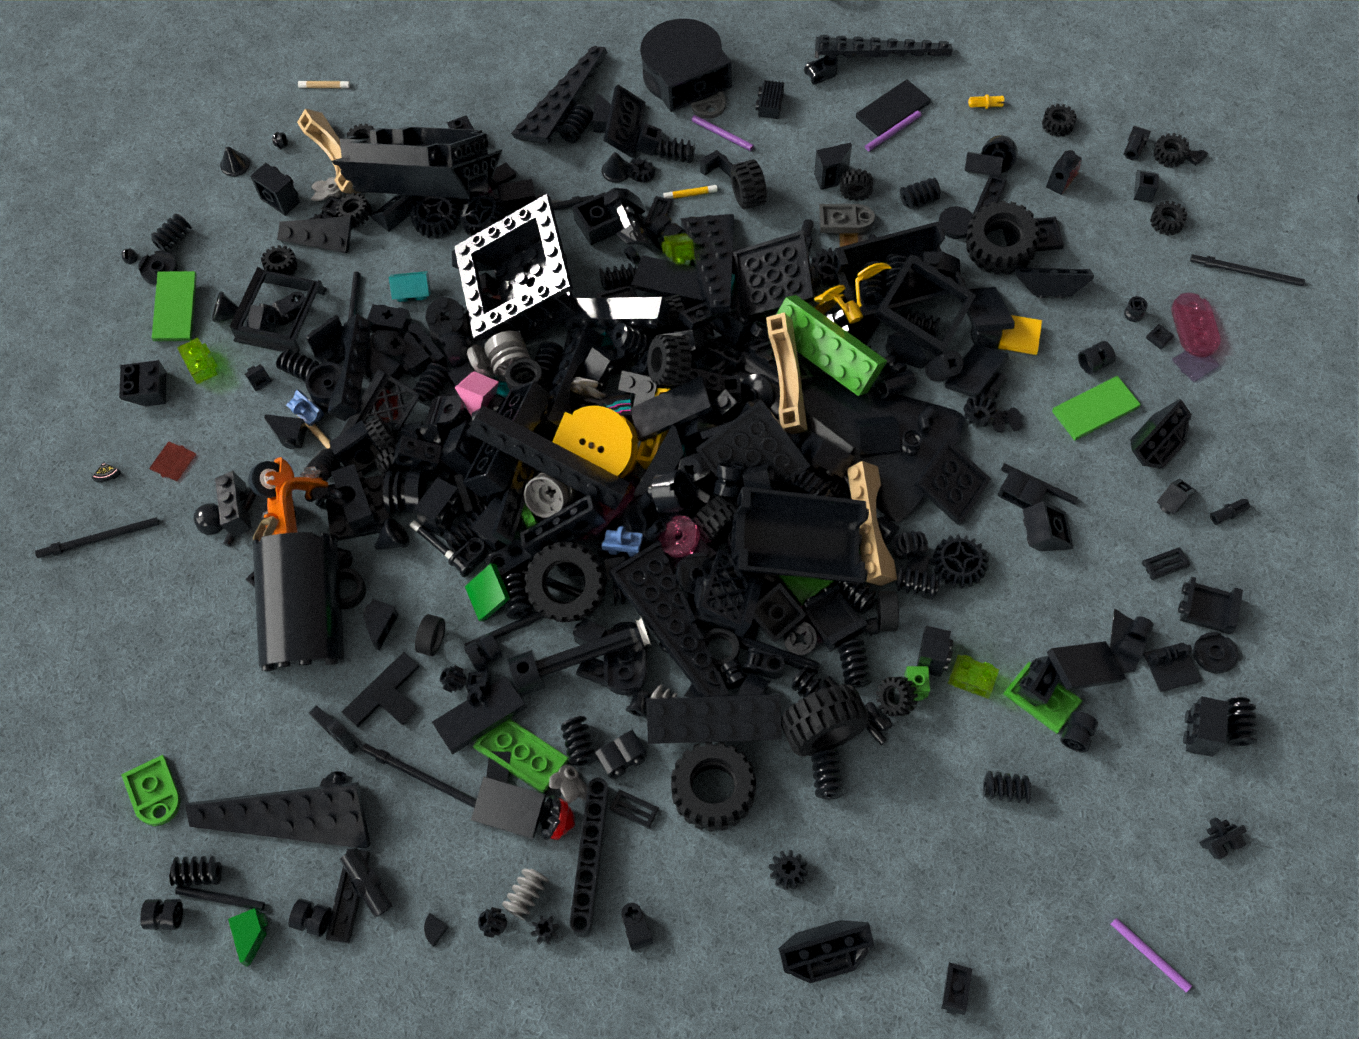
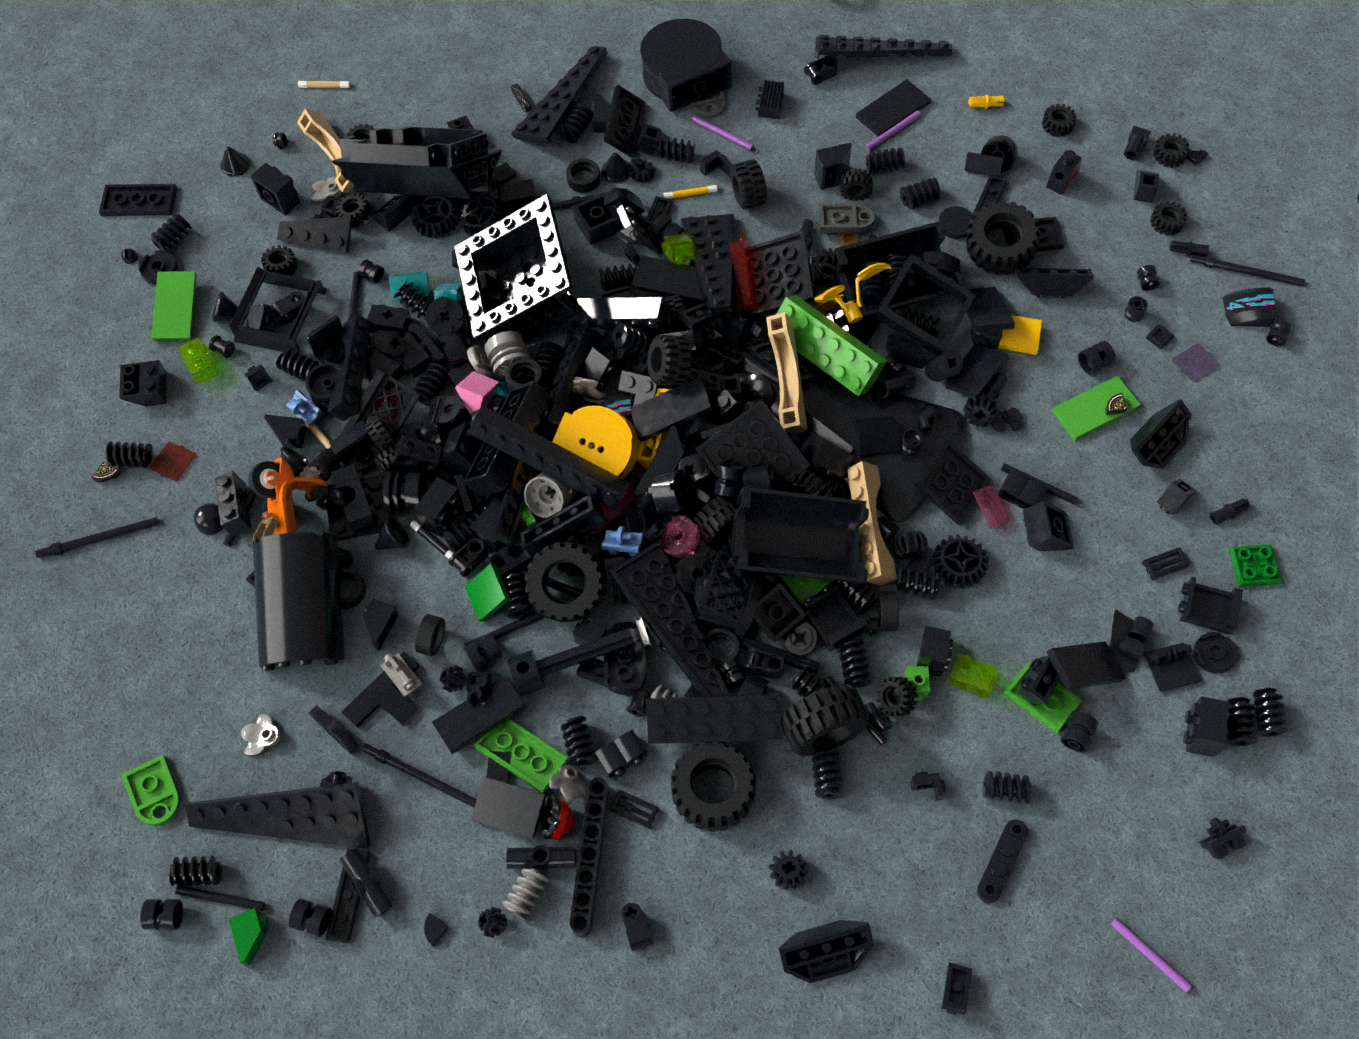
(129, 455): none -> black piece
(138, 199): none -> black tile
(221, 346): none -> black bush
(257, 734): none -> light grey plate
(294, 459): none -> black hat
(371, 271): none -> black wheel
(400, 674): none -> light grey hinge
(413, 299): none -> black piece
(451, 290): none -> teal brick
(521, 97): none -> black axle
(526, 857): none -> black piece
(543, 923): black gear -> none
(587, 185): none -> black tyre
(744, 273): none -> clear red panel
(885, 159): none -> black piece
(923, 780): none -> black bracket
(988, 507): none -> clear pink tile
(1002, 861): none -> black plate
(1116, 405): none -> black tile
(1148, 277): none -> black wheel
(1189, 248): none -> black axle
(1195, 325): clear pink tile -> none
(1250, 307): none -> black slope
(1255, 565): none -> green tile
(1268, 712): none -> black piece
(1278, 333): none -> black wheel

